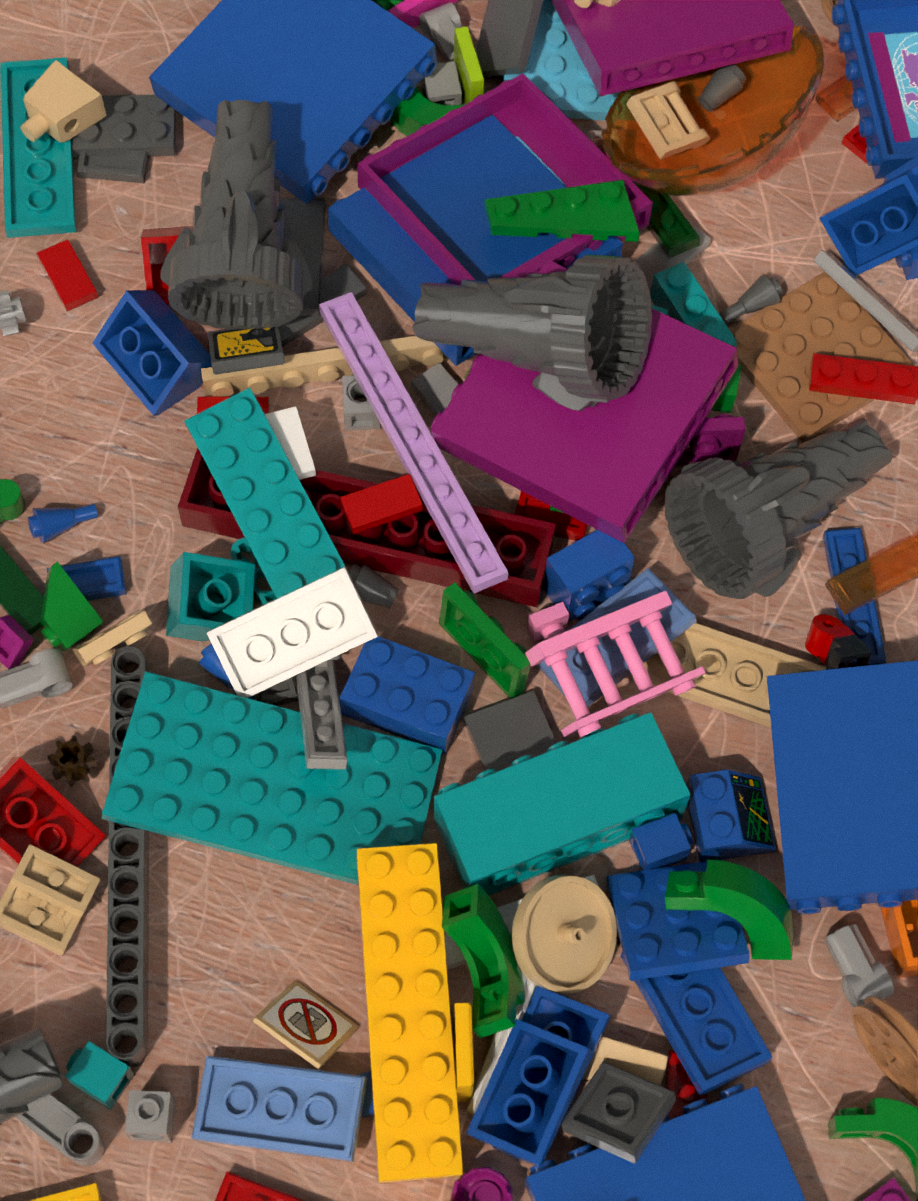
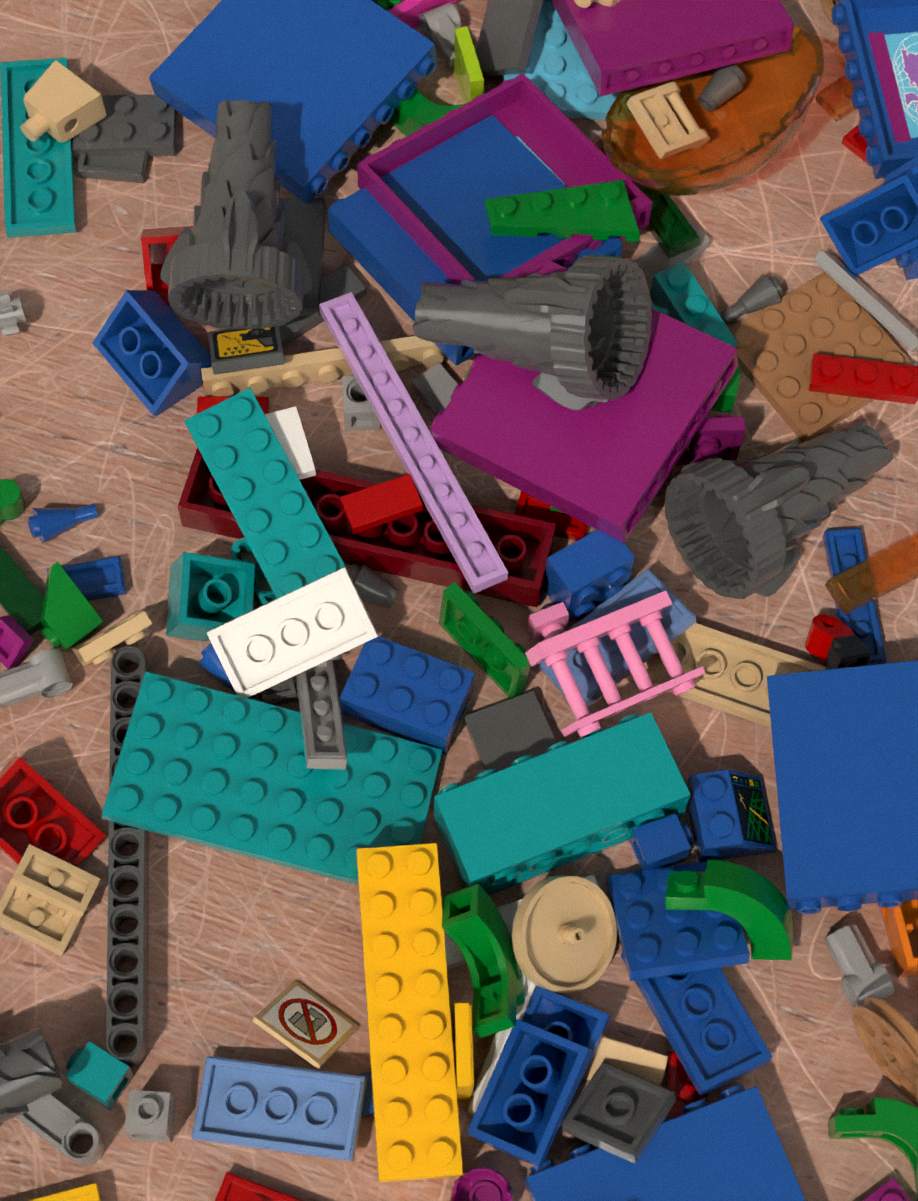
(67, 275): red tile -> none
(79, 753): dark brown gear -> none
(443, 85): light grey brick -> none

